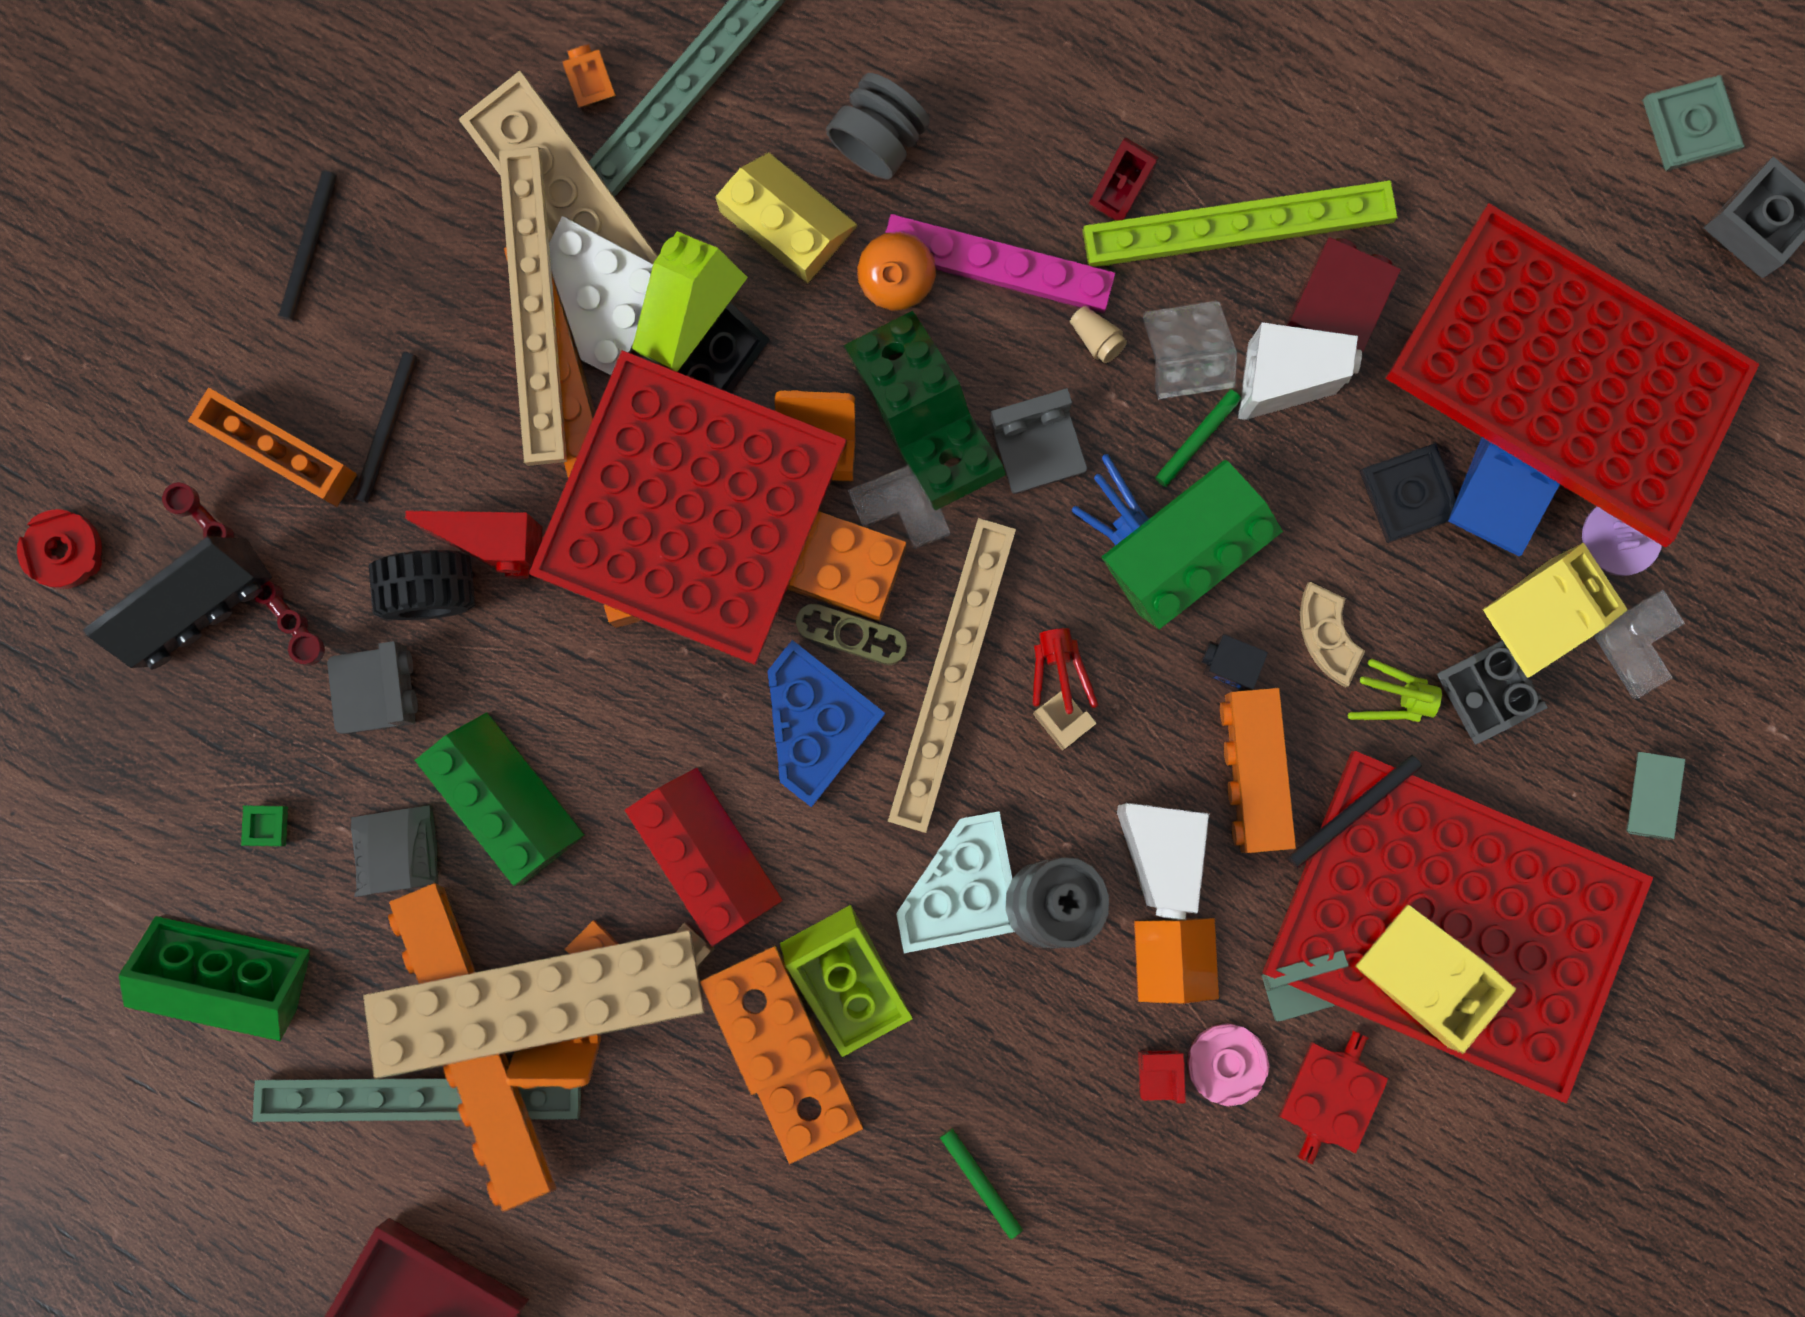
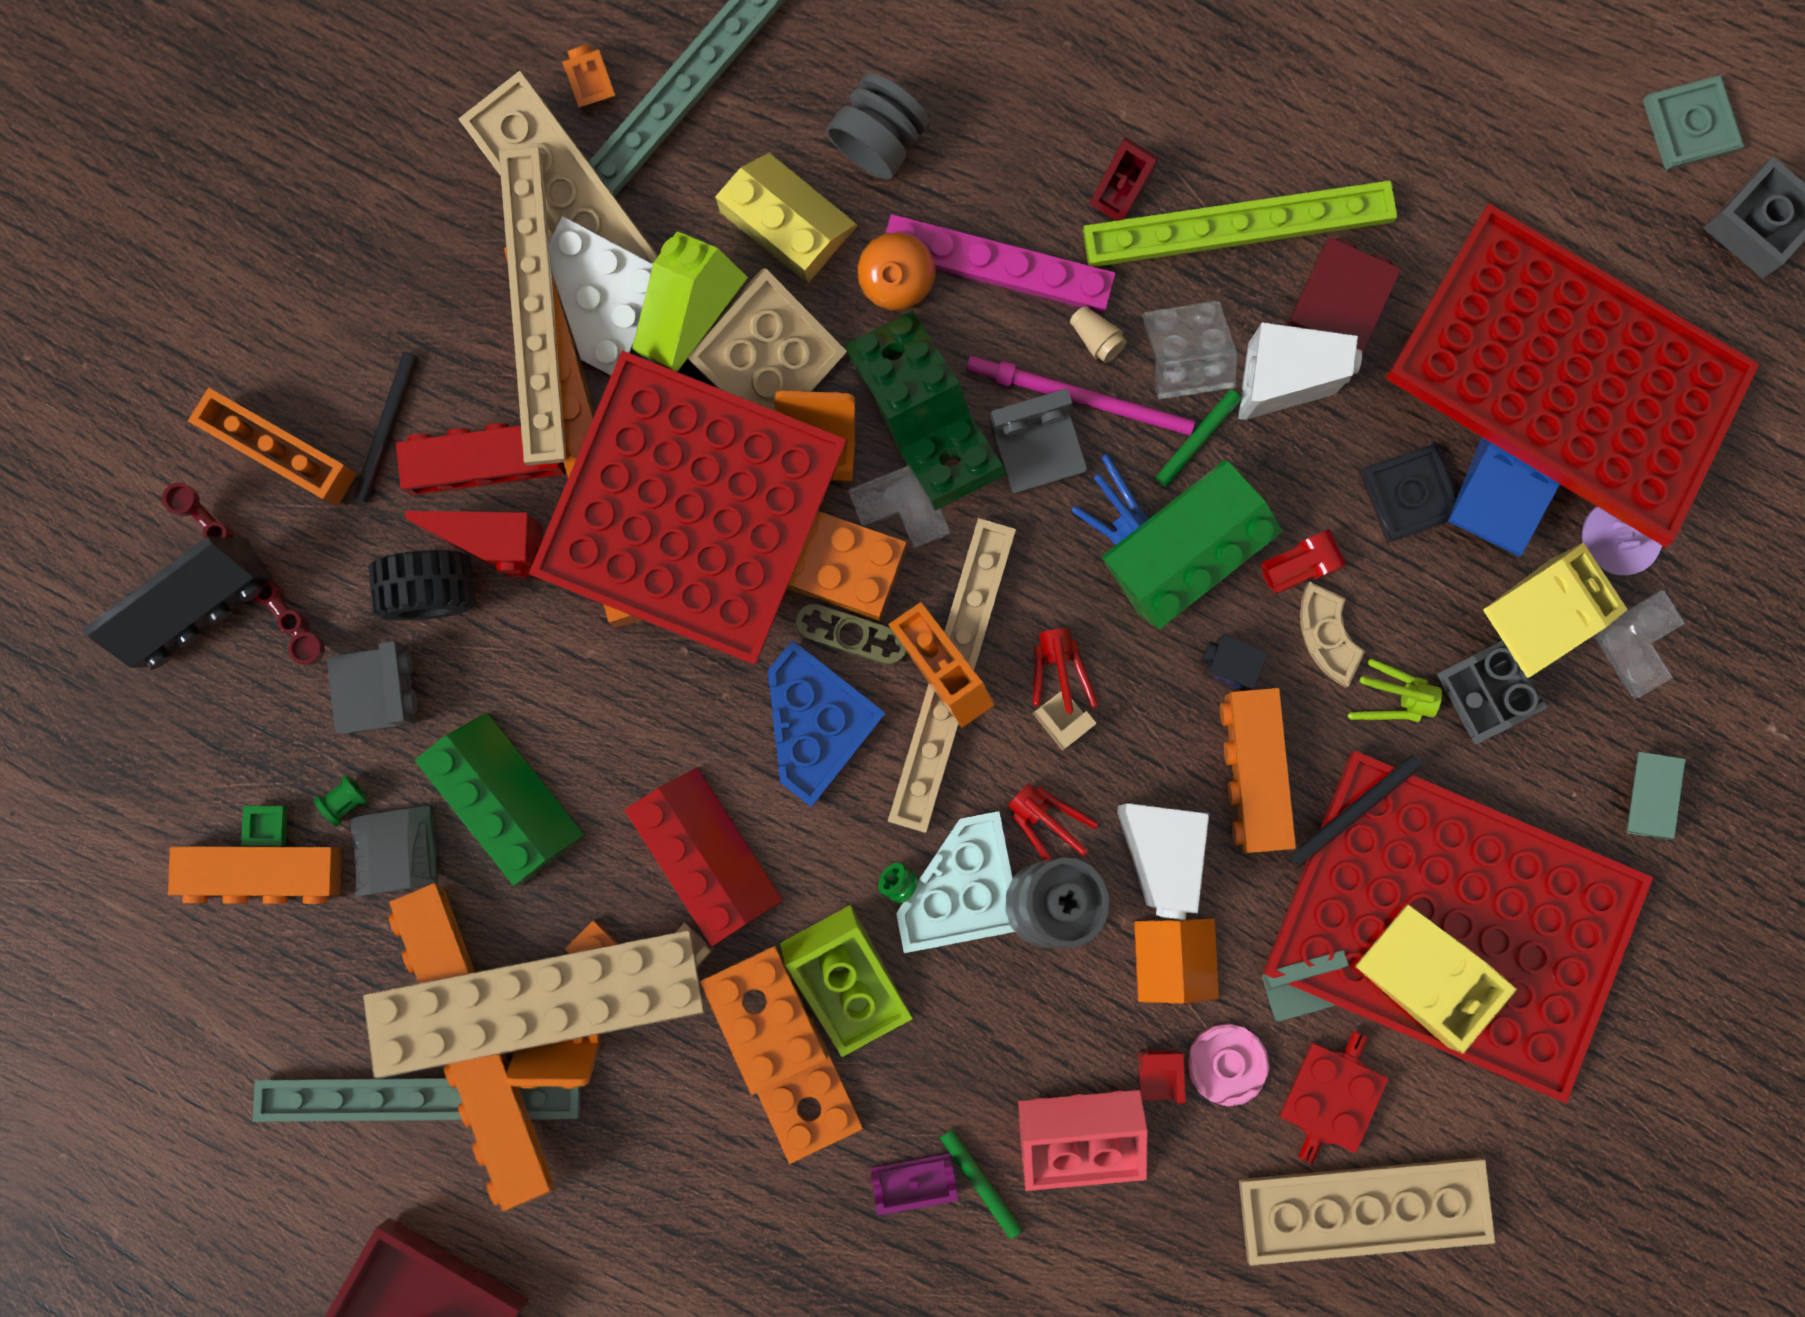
(40, 538): red plate -> none
(215, 978): green slope -> none
(255, 872): none -> orange brick
(307, 246): black bar -> none
(341, 800): none -> green bush
(467, 460): none -> red brick
(765, 345): none -> tan plate
(898, 882): none -> green bush
(914, 1184): none -> magenta hinge
(942, 665): none -> orange slope
(1007, 374): none -> dark pink bar
(1031, 806): none -> red plant
(1083, 1140): none -> coral slope
(1311, 559): none -> red piece
(1366, 1211): none -> tan plate

